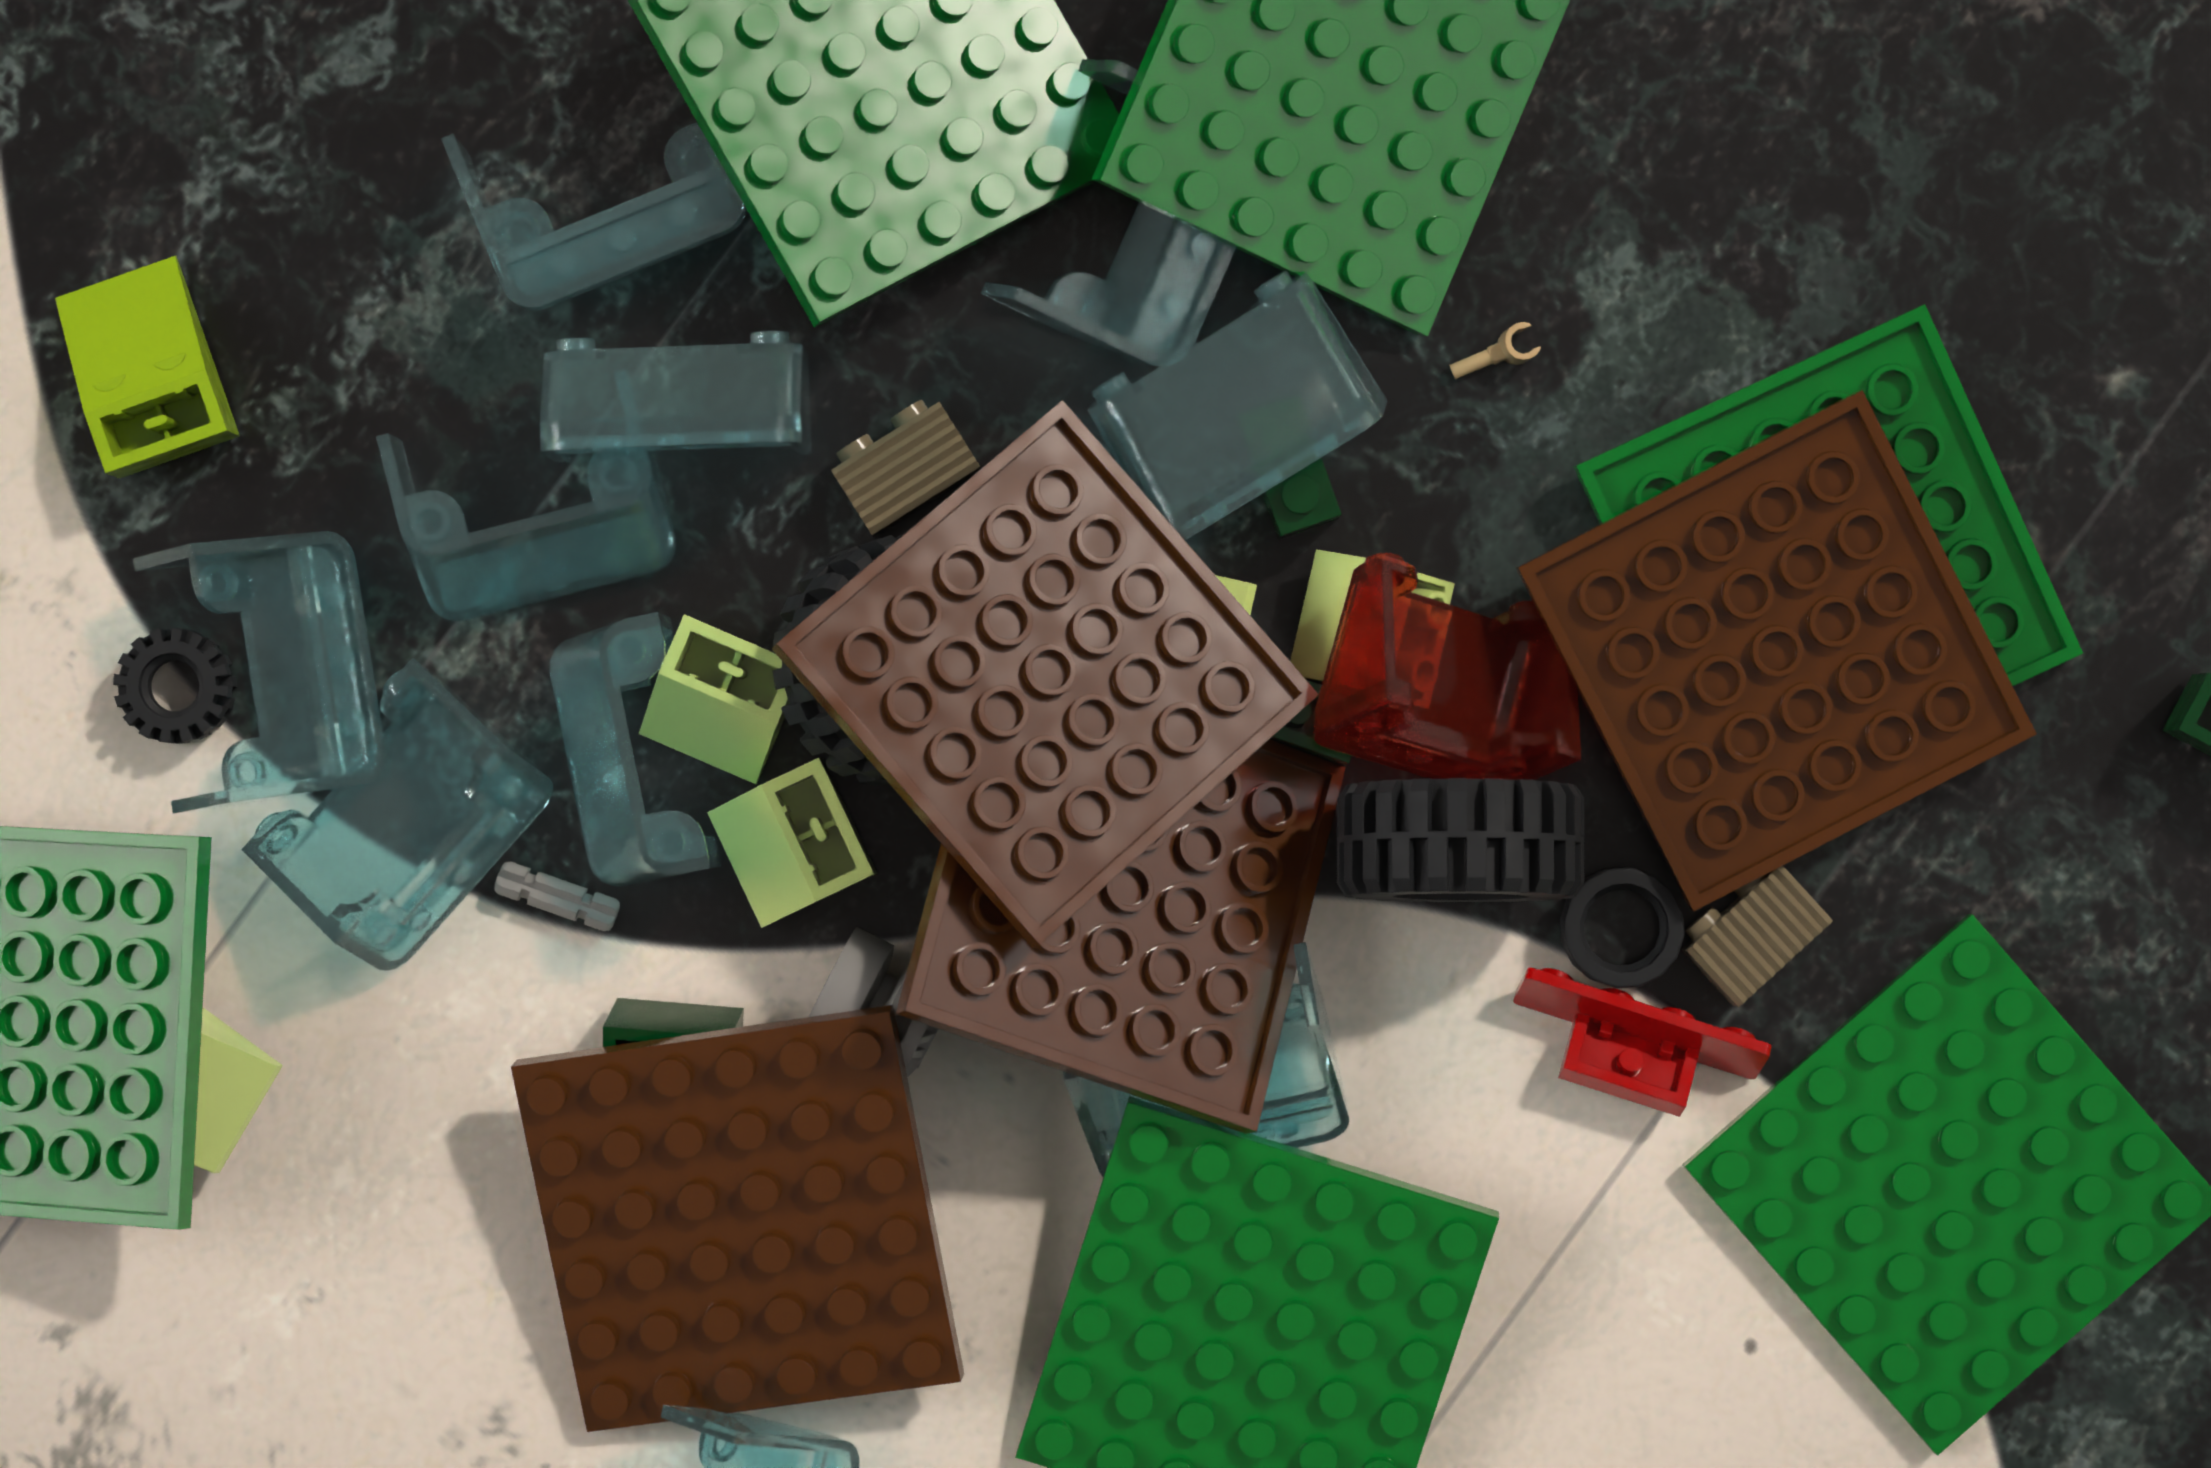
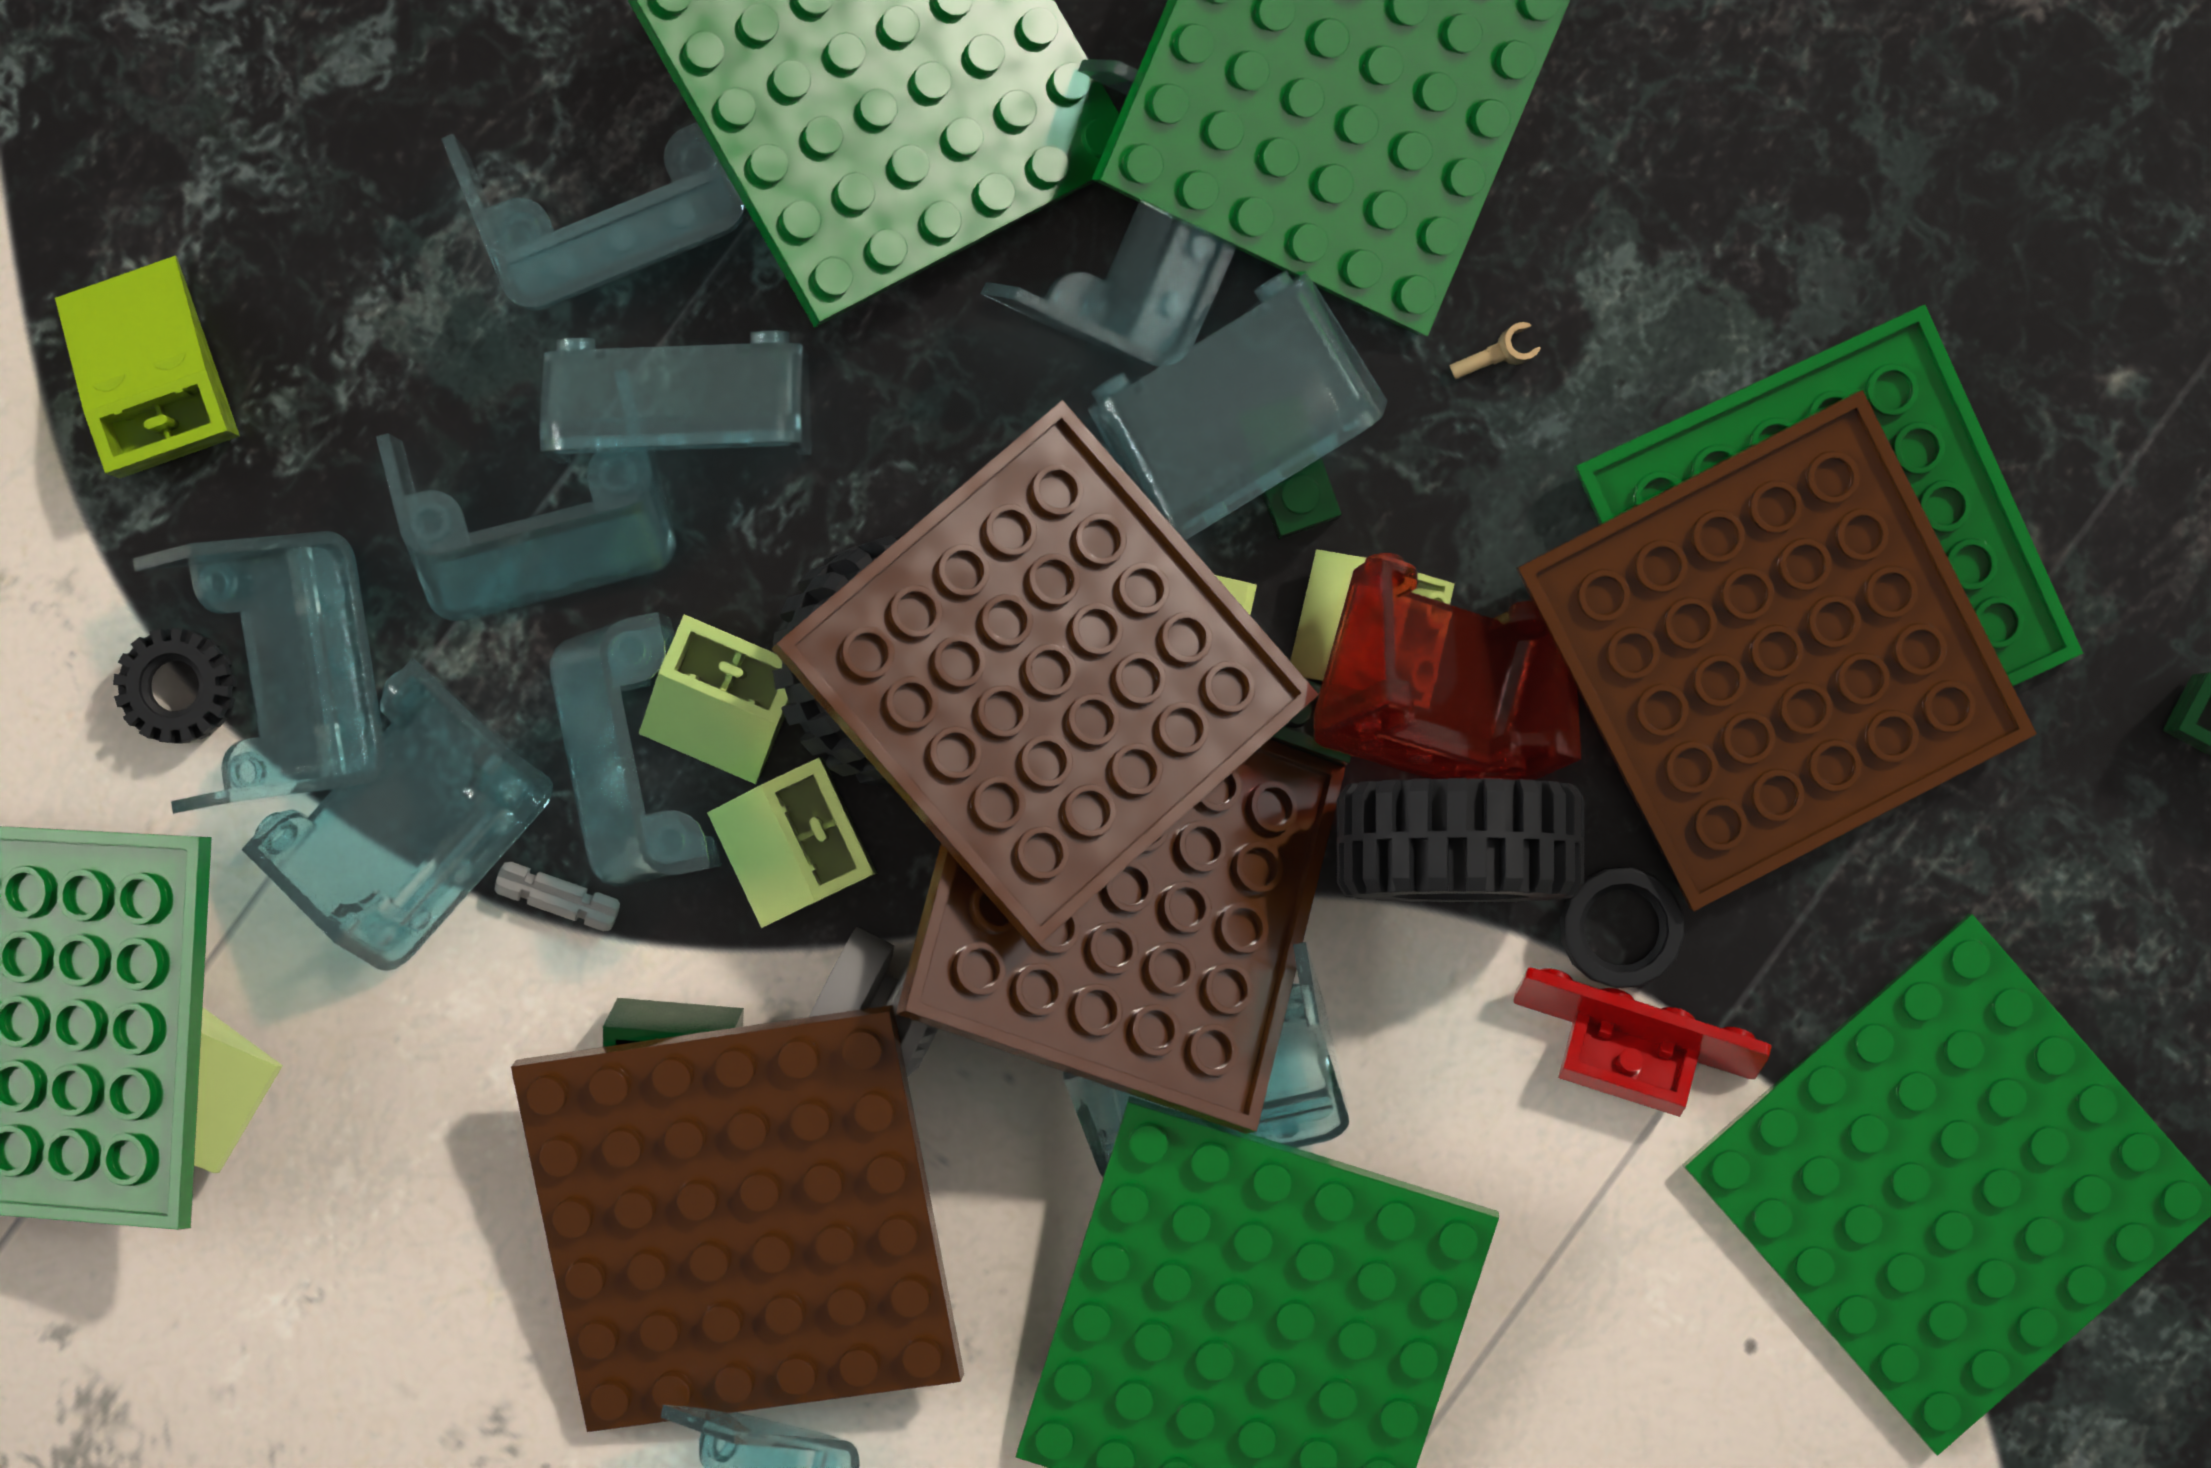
(904, 467): dark tan brick -> none
(1754, 934): dark tan brick -> none

